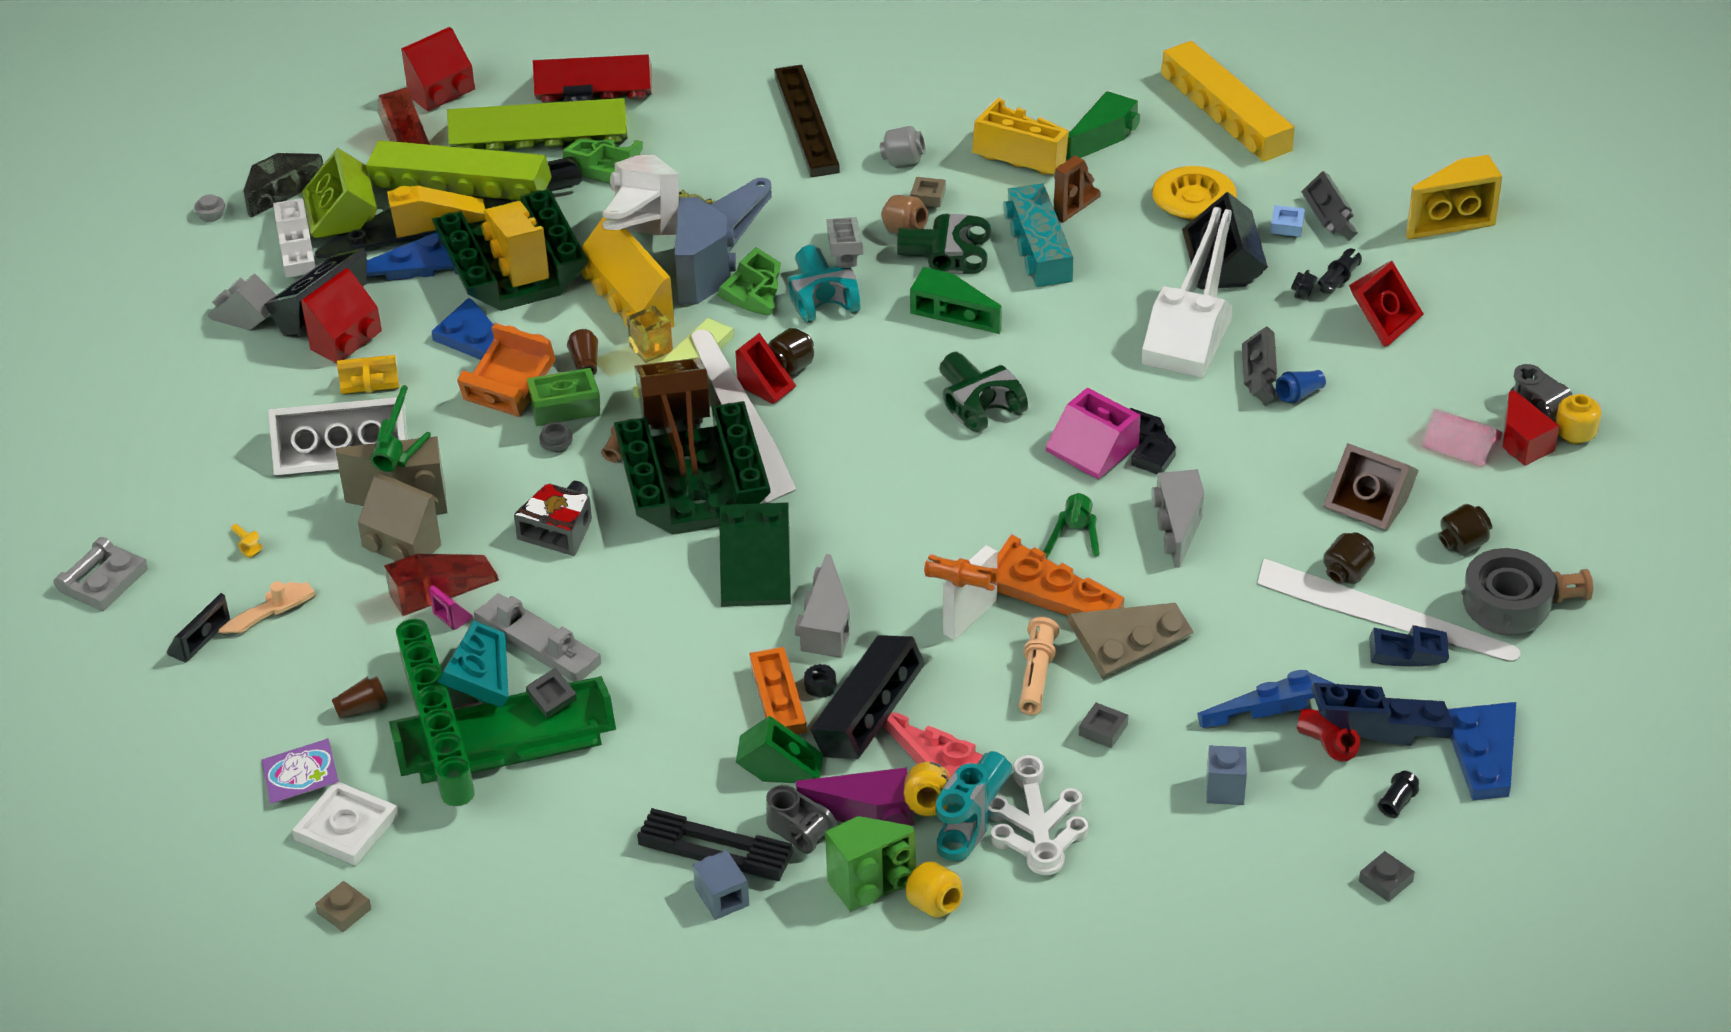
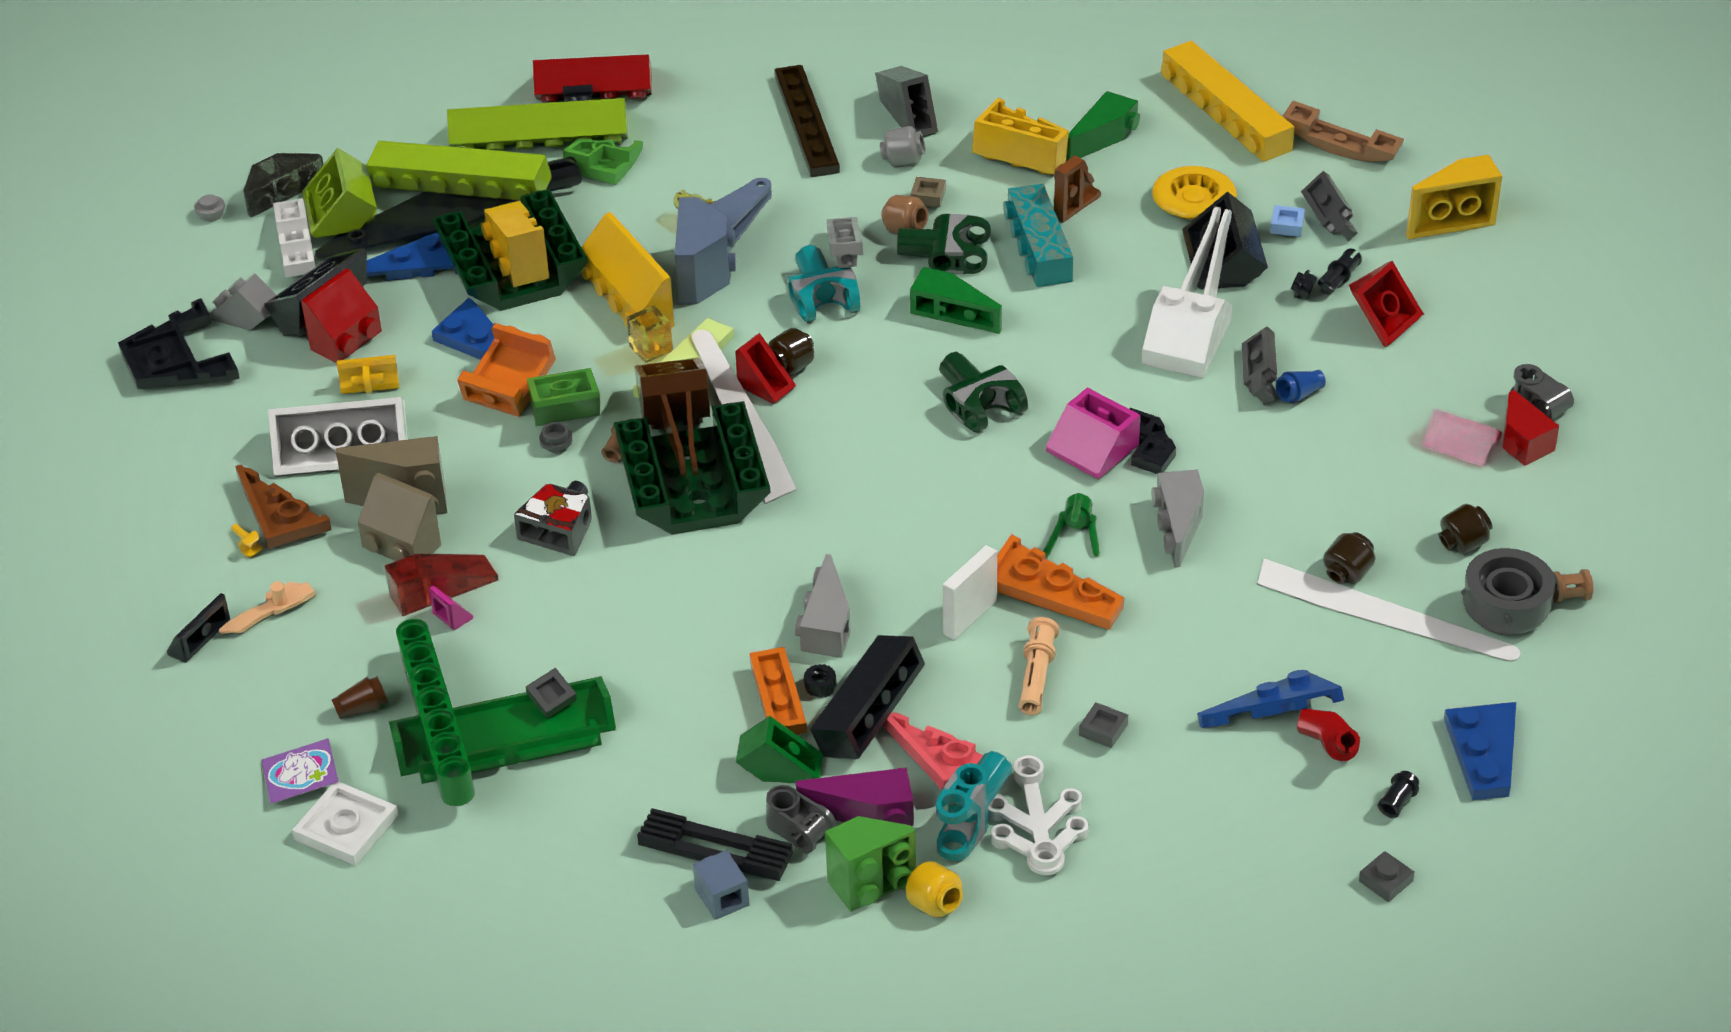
(107, 581): light grey plate -> none
(164, 359): none -> black wing
(277, 512): none -> dark orange wing
(343, 906): dark tan plate -> none
(388, 449): green plant -> none
(401, 118): clear red slope -> none
(417, 205): yellow slope -> none
(437, 69): red slope -> none
(479, 665): teal wing -> none
(538, 638): light grey hinge -> none
(583, 349): reddish brown cone -> none
(644, 196): white slope -> none
(753, 283): bright green slope -> none
(755, 554): dark green slope -> none
(907, 98): none -> dark grey slope
(923, 787): yellow head -> none
(961, 572): orange pin -> none
(1128, 635): dark tan wing -> none
(1226, 775): sand blue brick -> none
(1338, 140): none -> medium nougat slope
(1370, 487): slope -> none
(1380, 717): dark blue slope -> none
(1417, 648): dark blue slope -> none
(1578, 418): yellow head -> none

